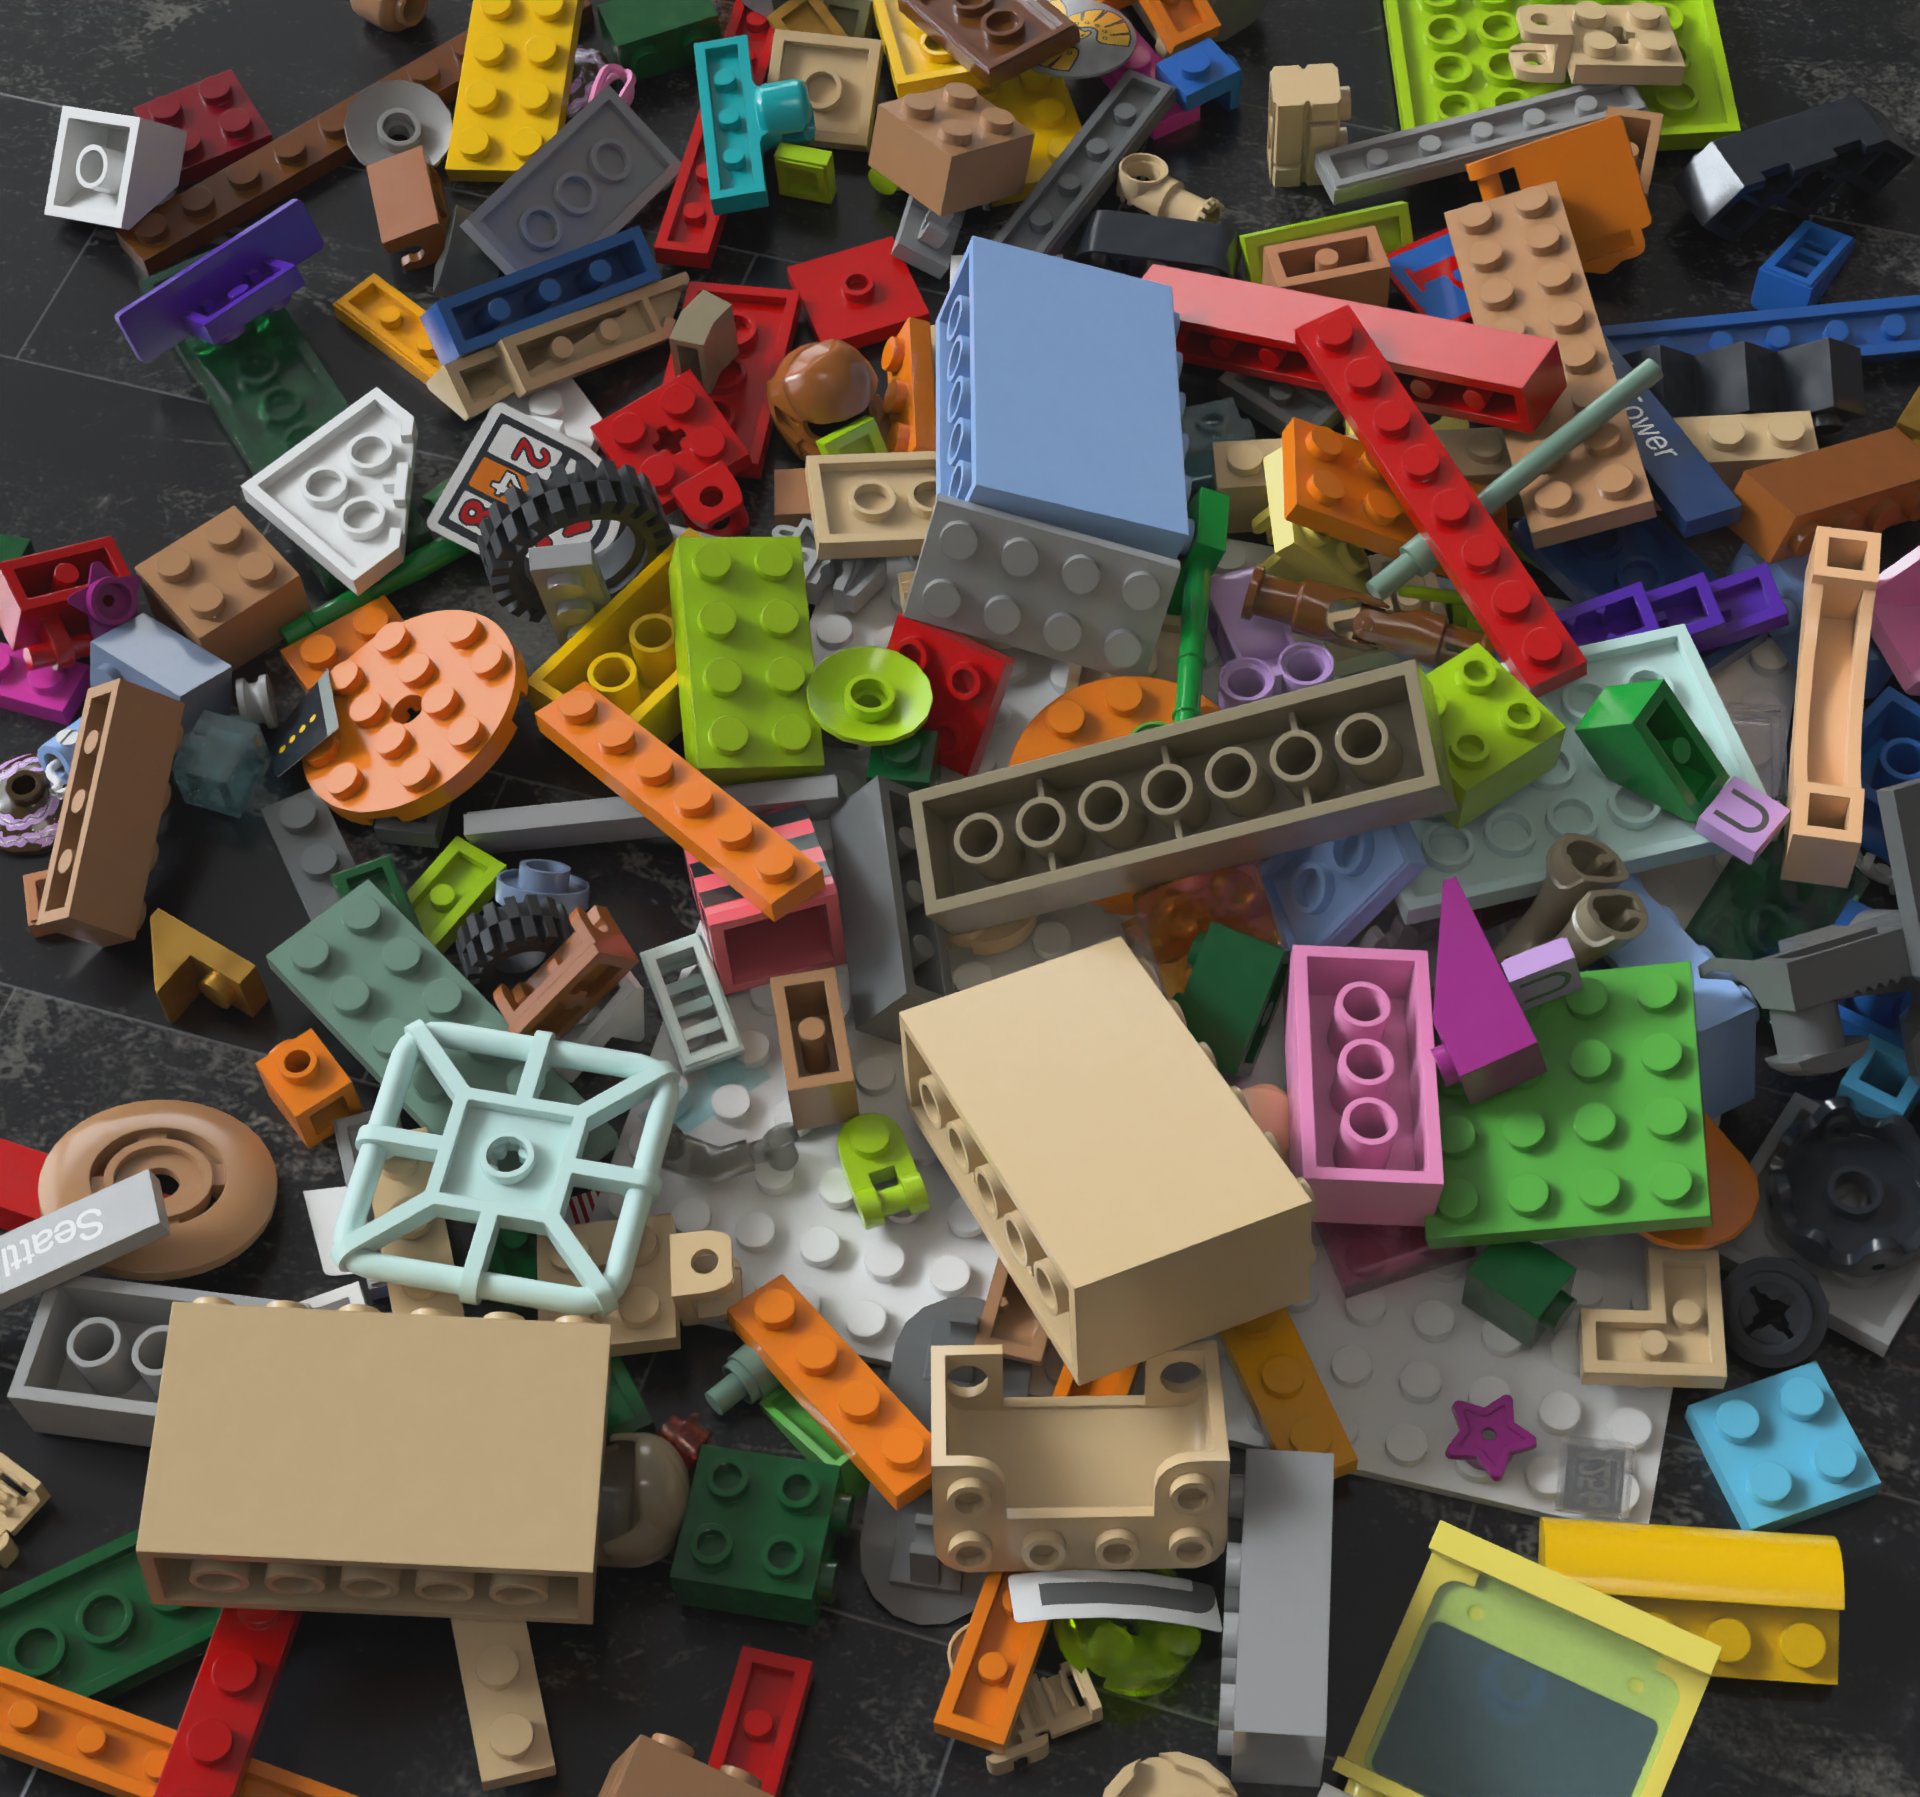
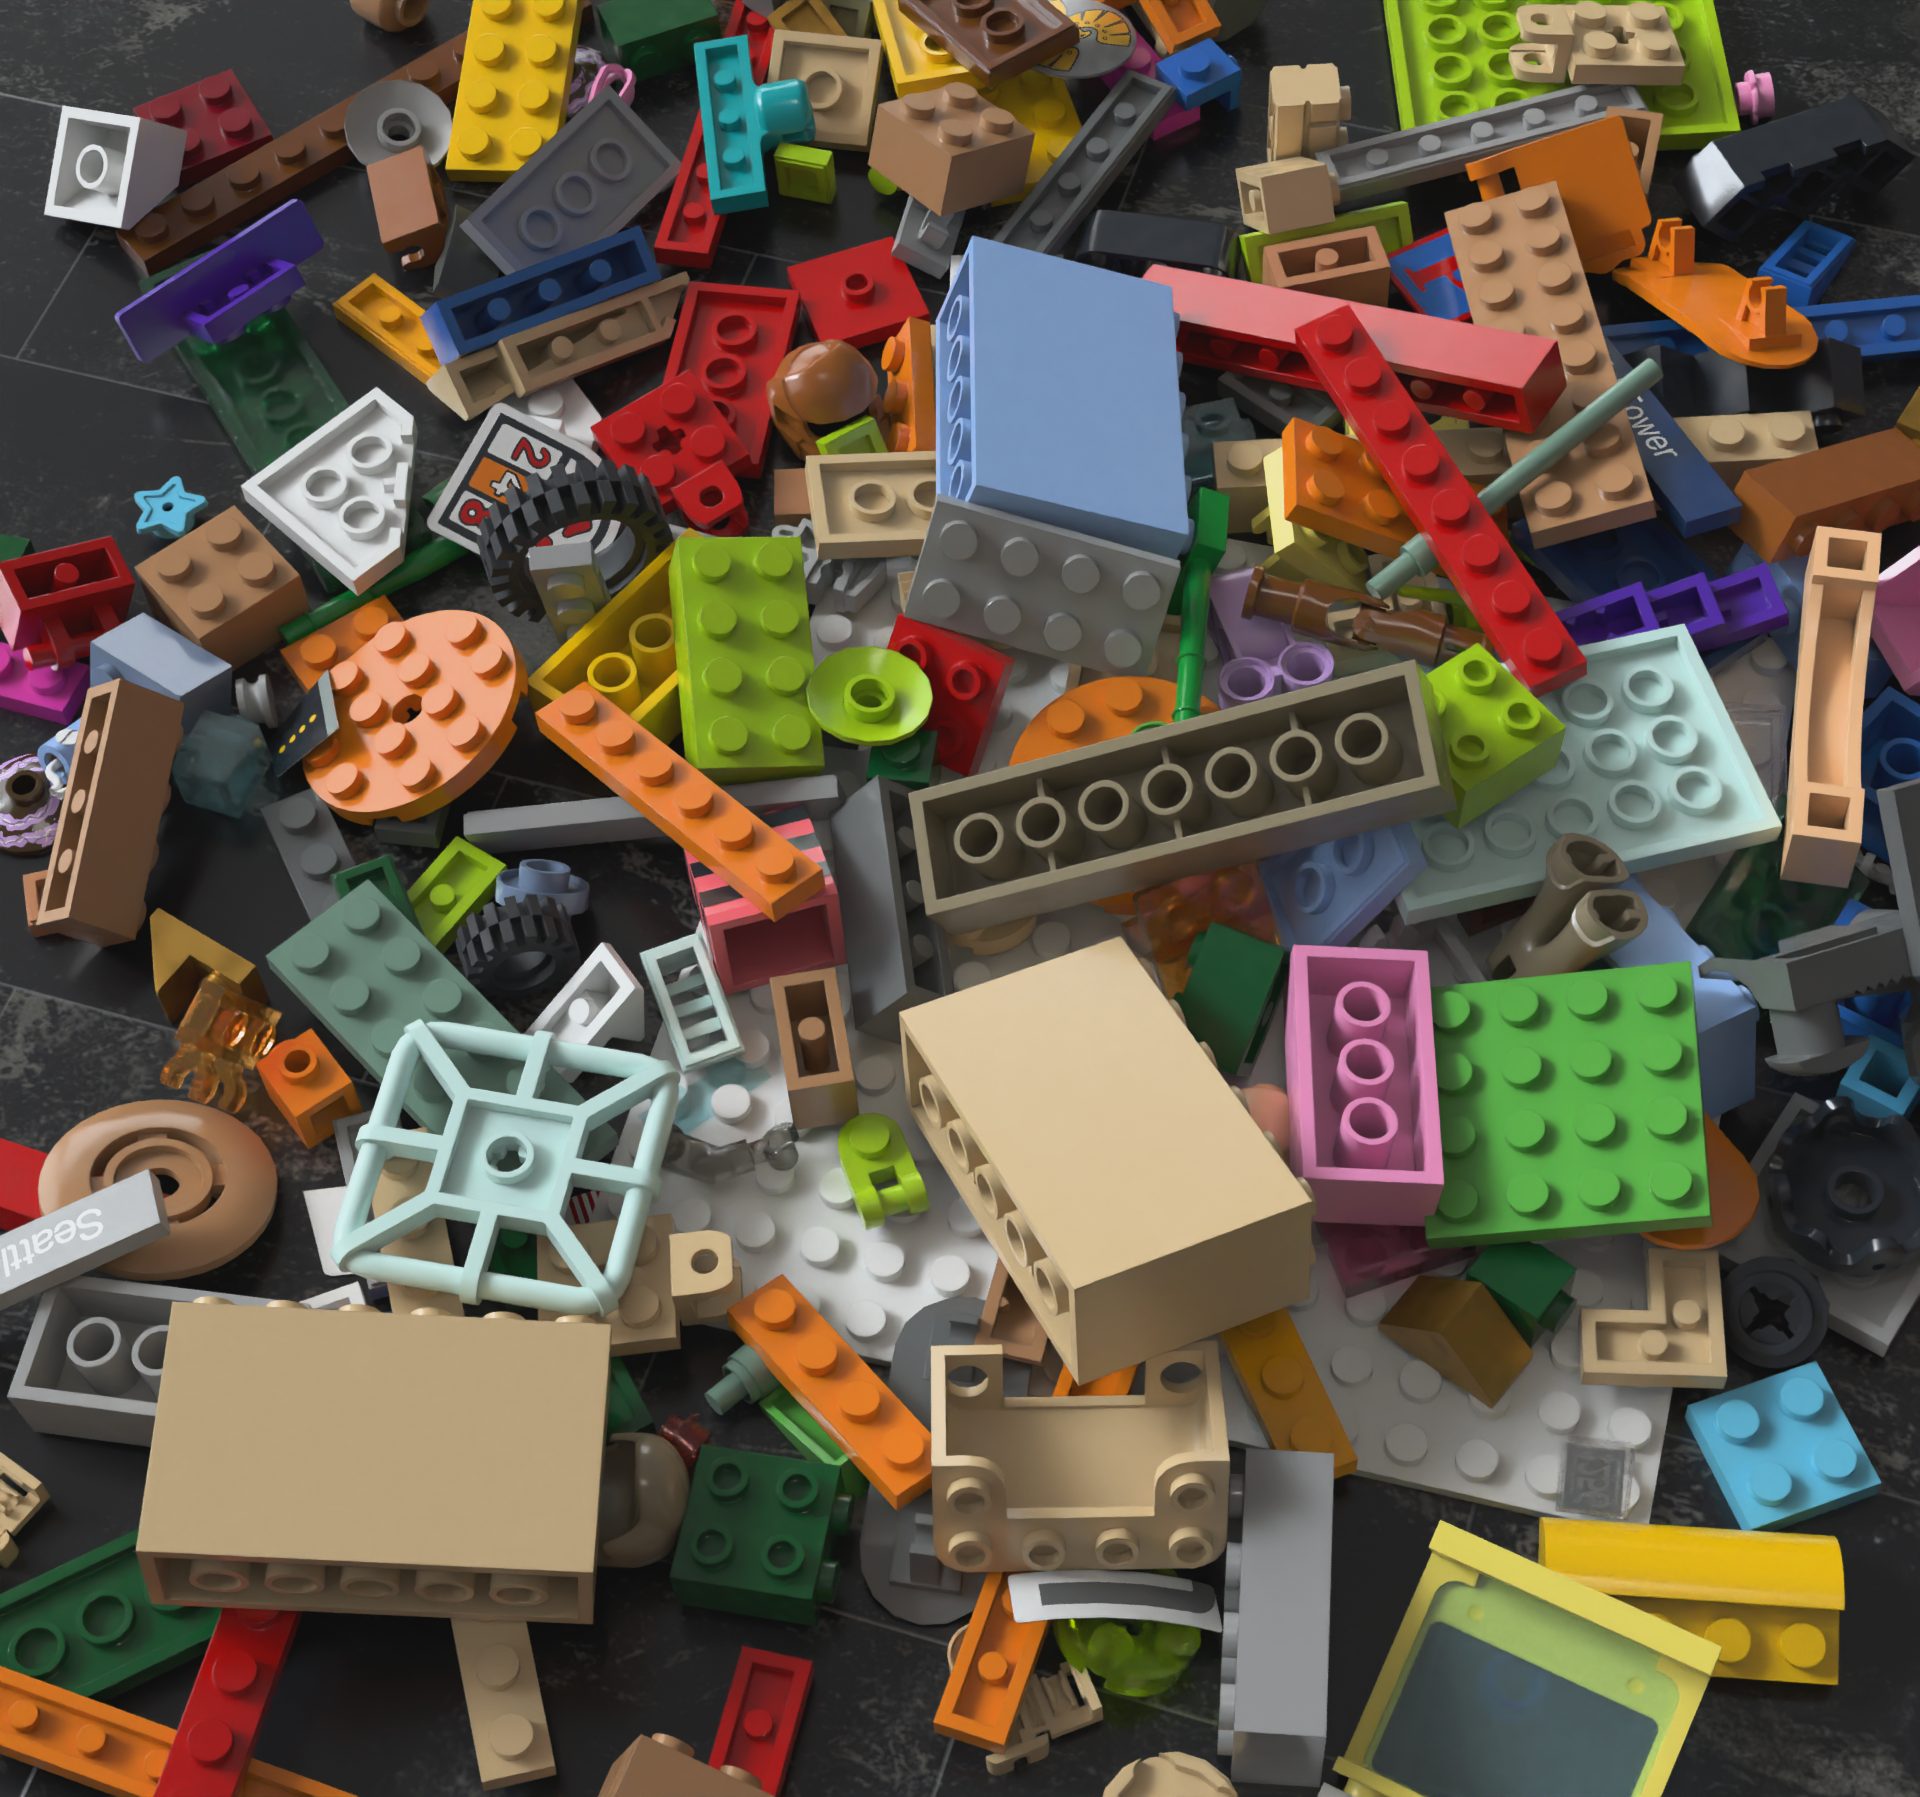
(103, 583): magenta plate -> none
(173, 522): none -> medium azure plate
(219, 1040): none -> clear orange plate
(570, 978): dark orange hinge -> none
(704, 339): dark tan piece -> none
(1162, 194): tan connector -> none
(1287, 194): none -> tan brick
(1460, 1335): none -> pearl gold slope
(1475, 1010): magenta slope -> none
(1481, 1453): magenta plate -> none
(1543, 973): lavender tile -> none
(1652, 747): green slope -> none
(1720, 306): none -> orange piece
(1742, 820): lavender tile -> none
(1755, 96): none -> bright pink plate

